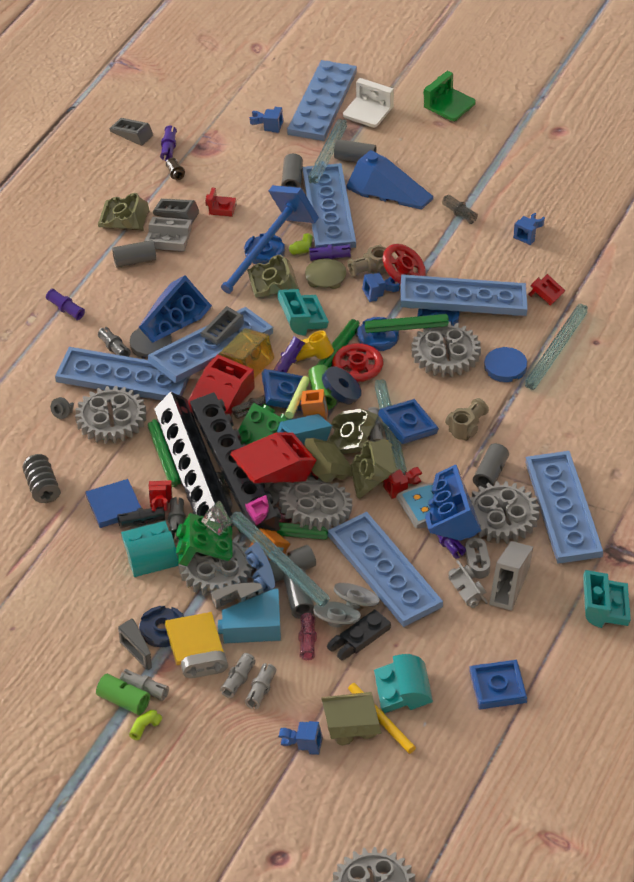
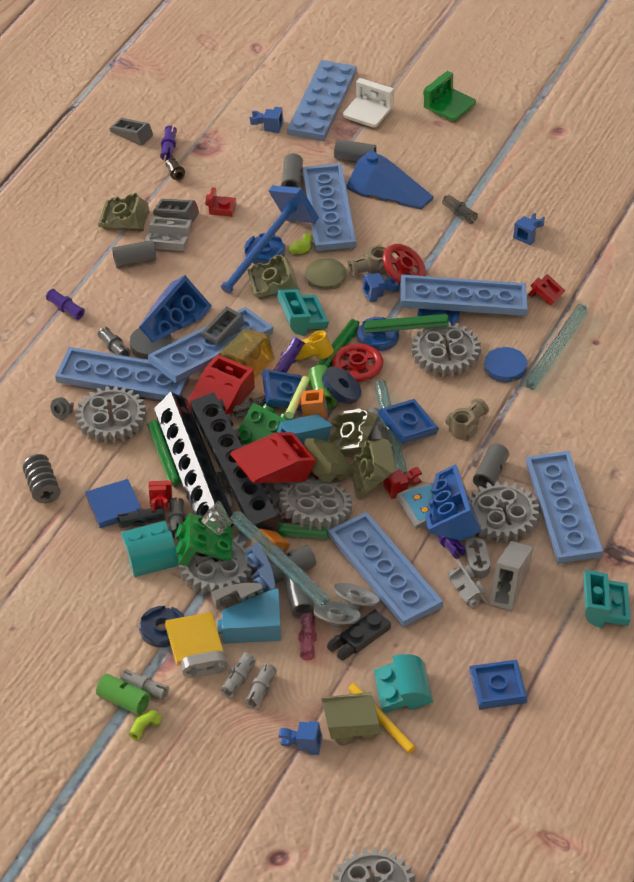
(134, 642): dark grey slope -> none
(258, 509): dark pink tile -> none
(327, 151): clear light blue axle -> none
(330, 252): dark purple pin -> none

